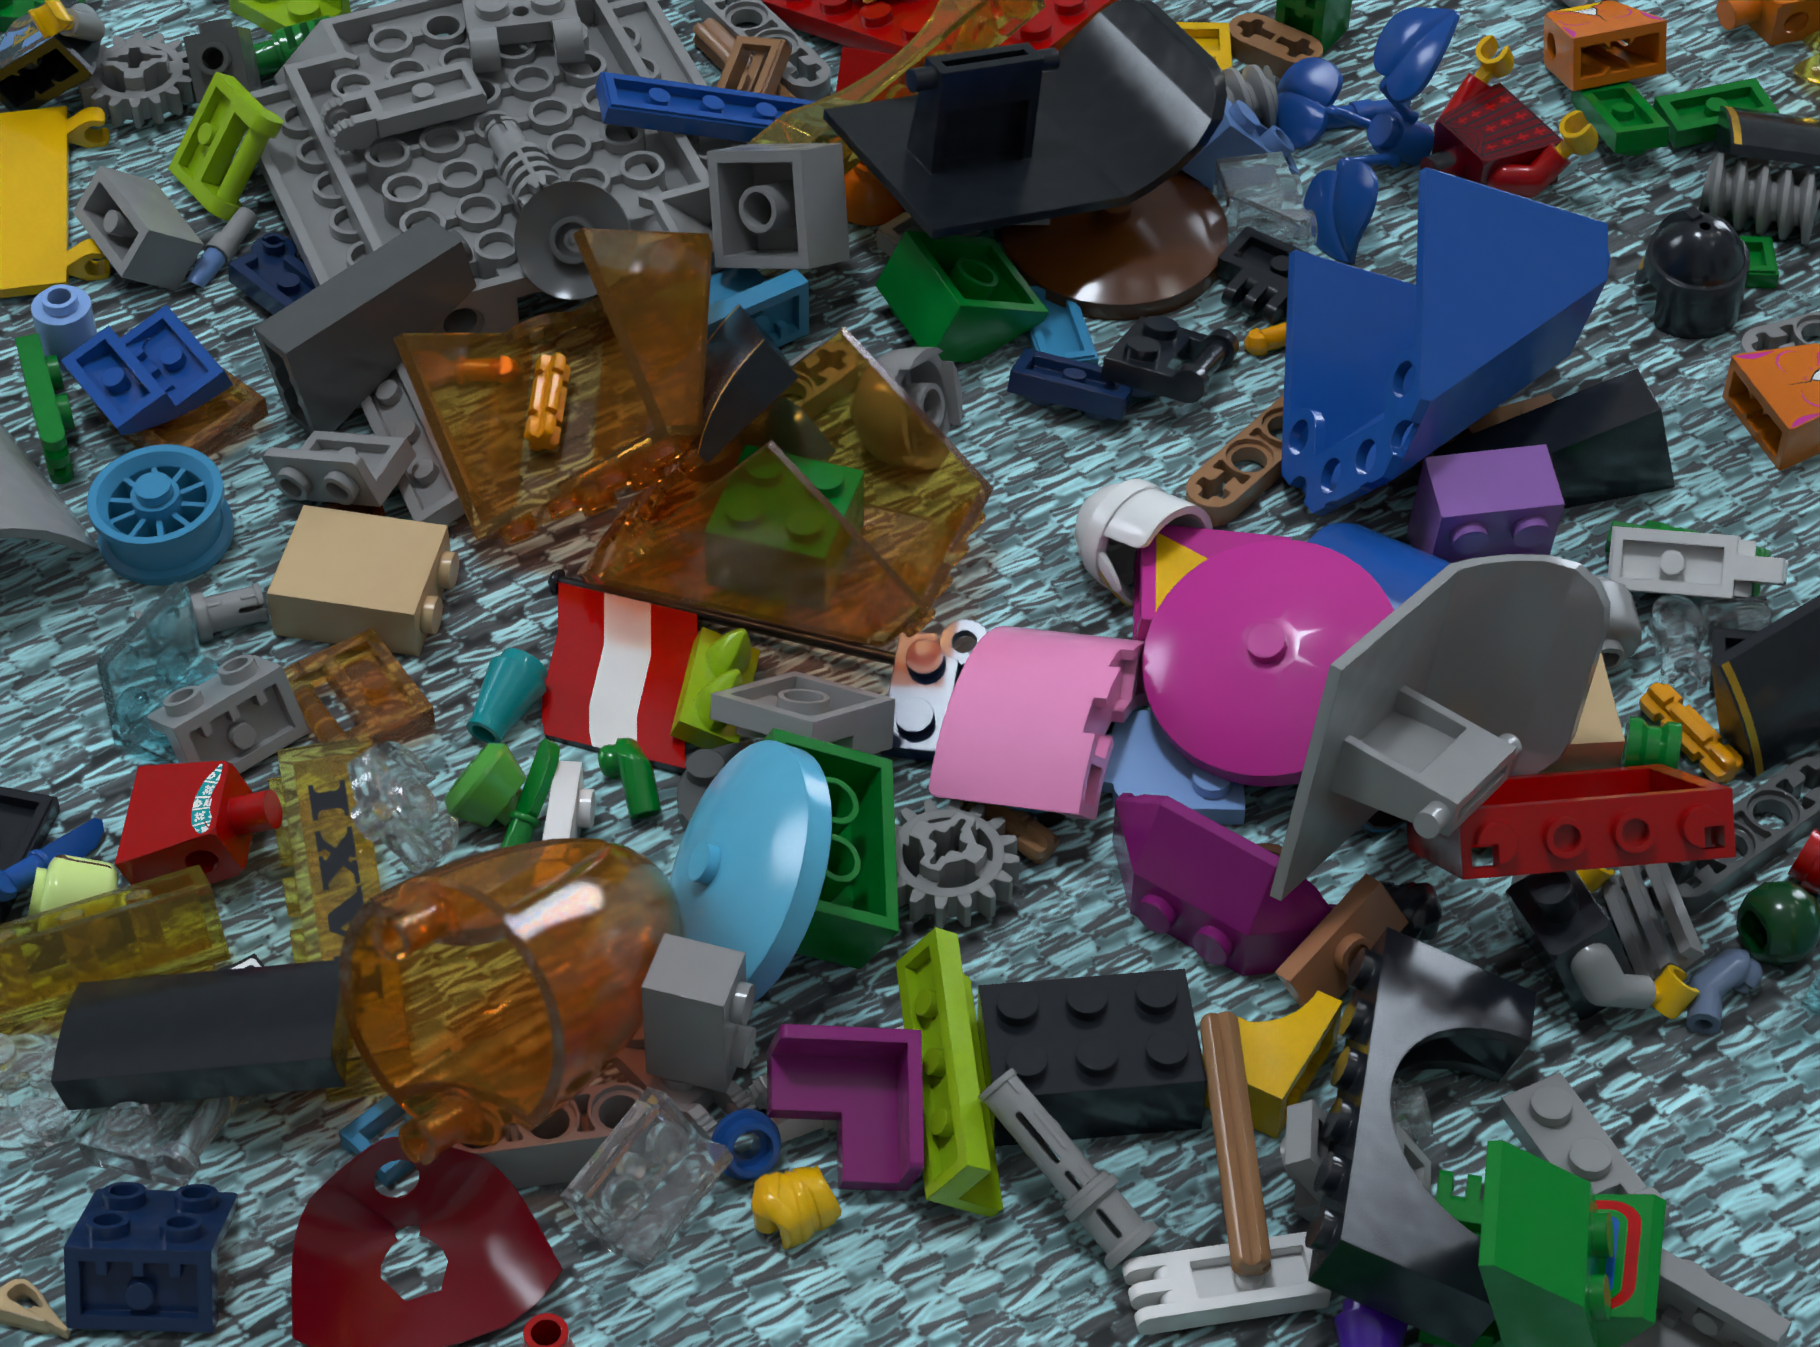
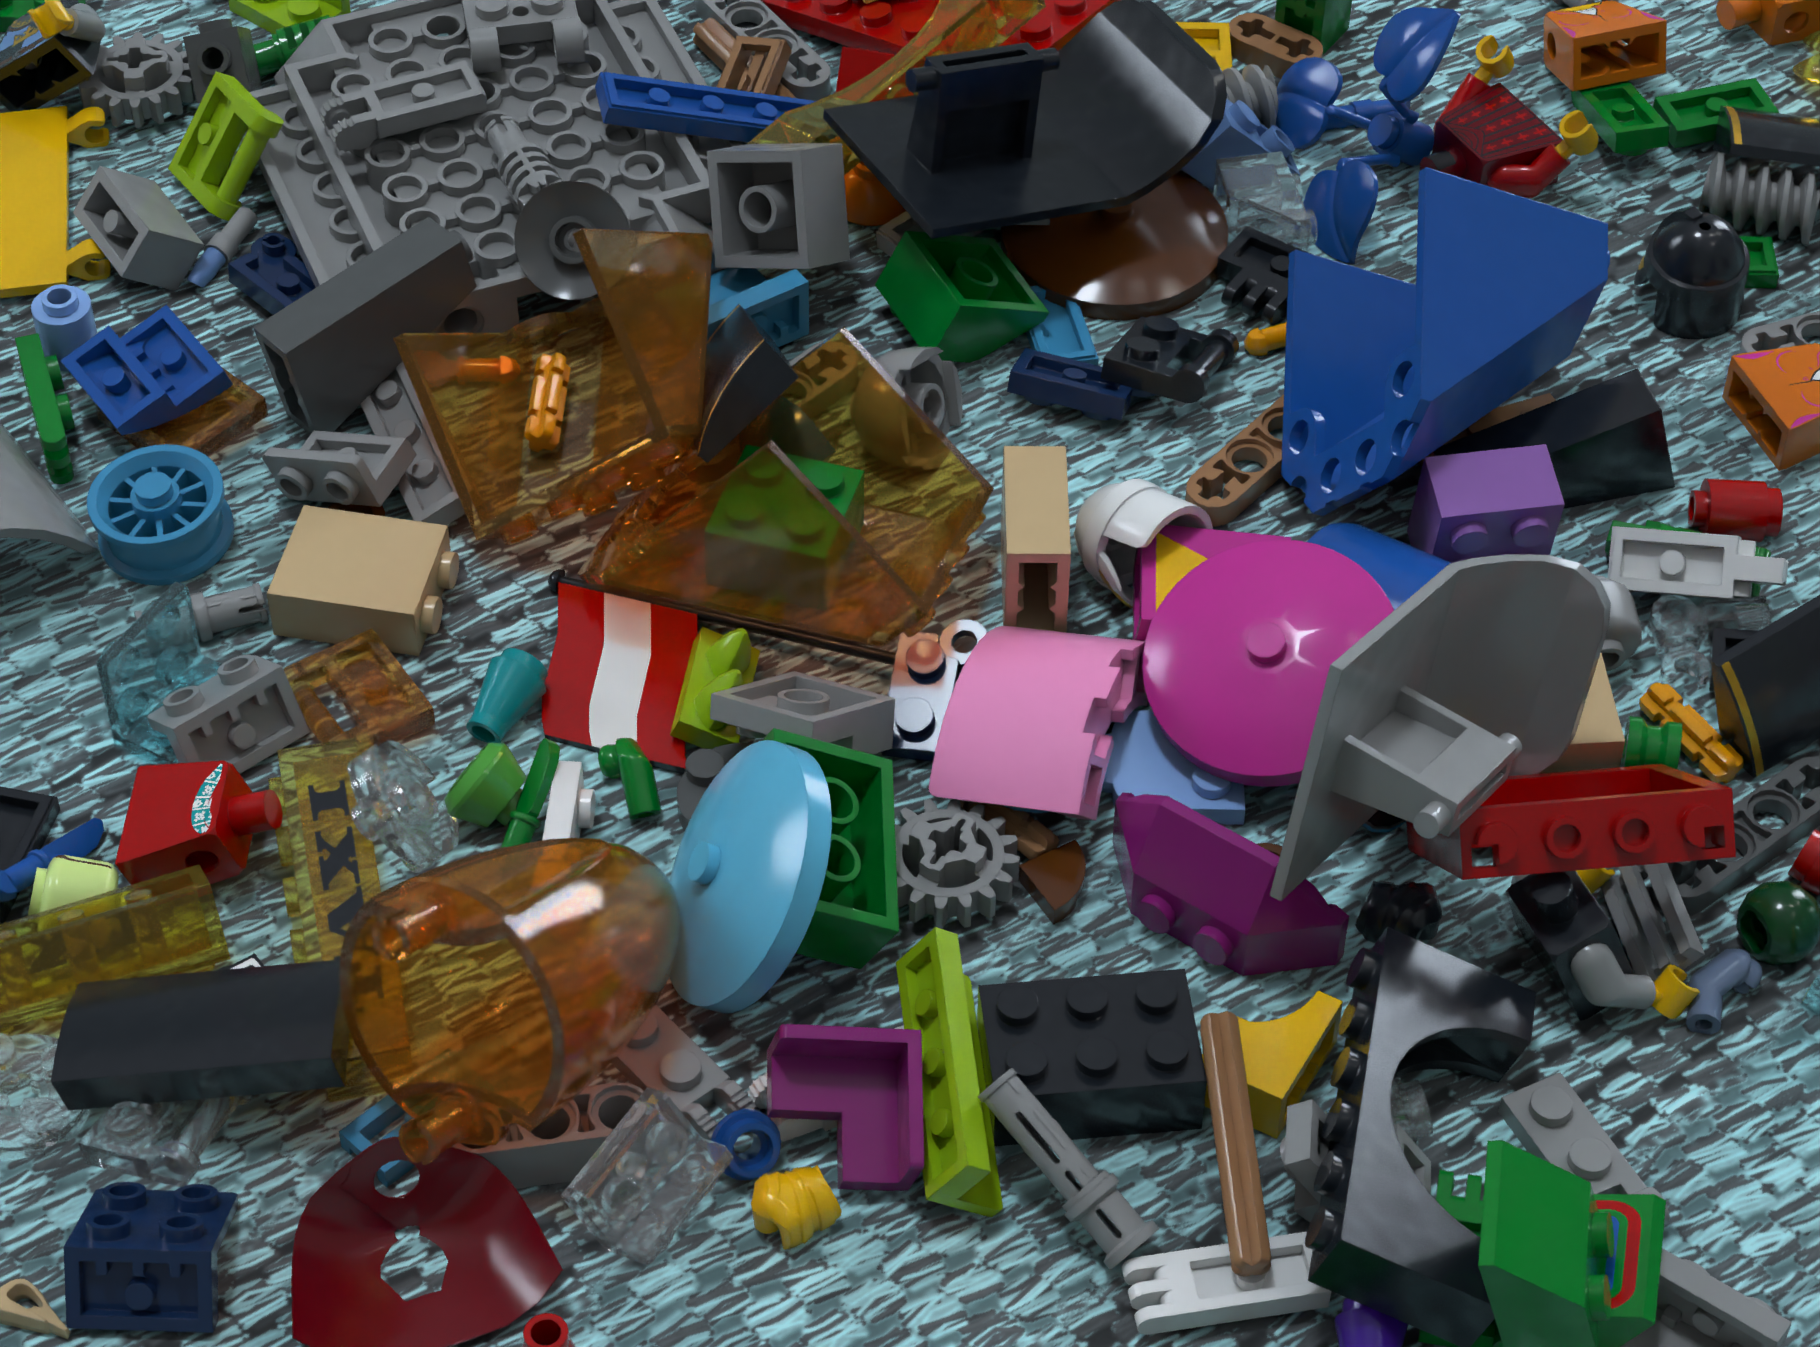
(697, 1013): light grey brick -> none
(1035, 537): none -> tan brick
(1055, 879): none -> reddish brown tile
(1328, 951): nougat plate -> none
(1736, 509): none -> red brick

